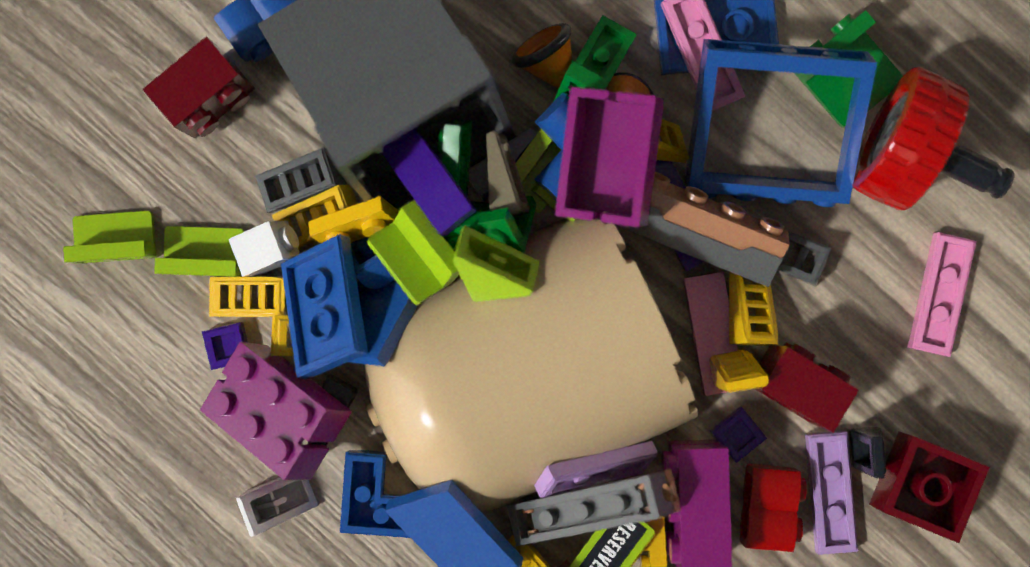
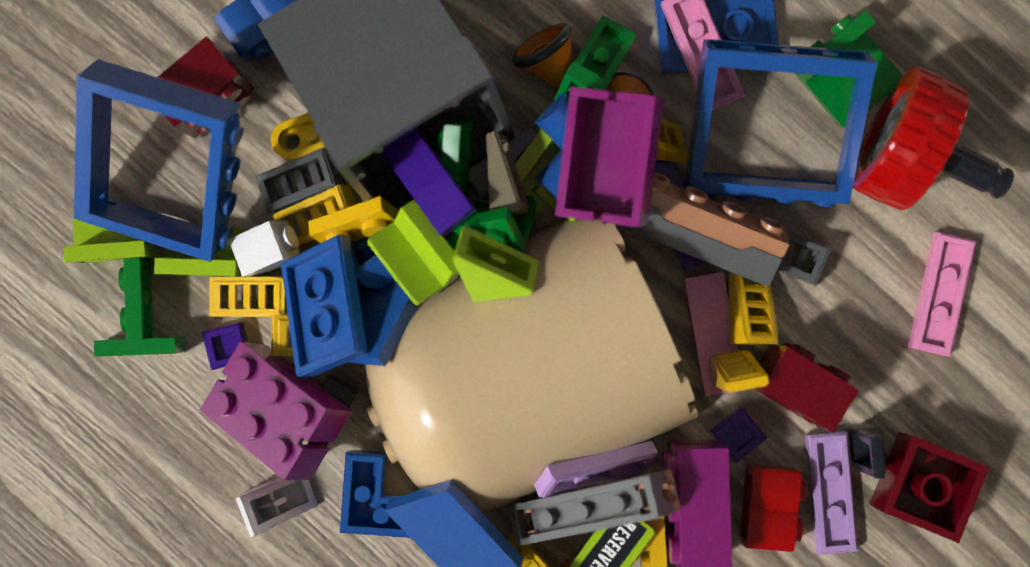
(94, 97): none -> blue window
(137, 316): none -> green bracket
(296, 127): none -> yellow plate

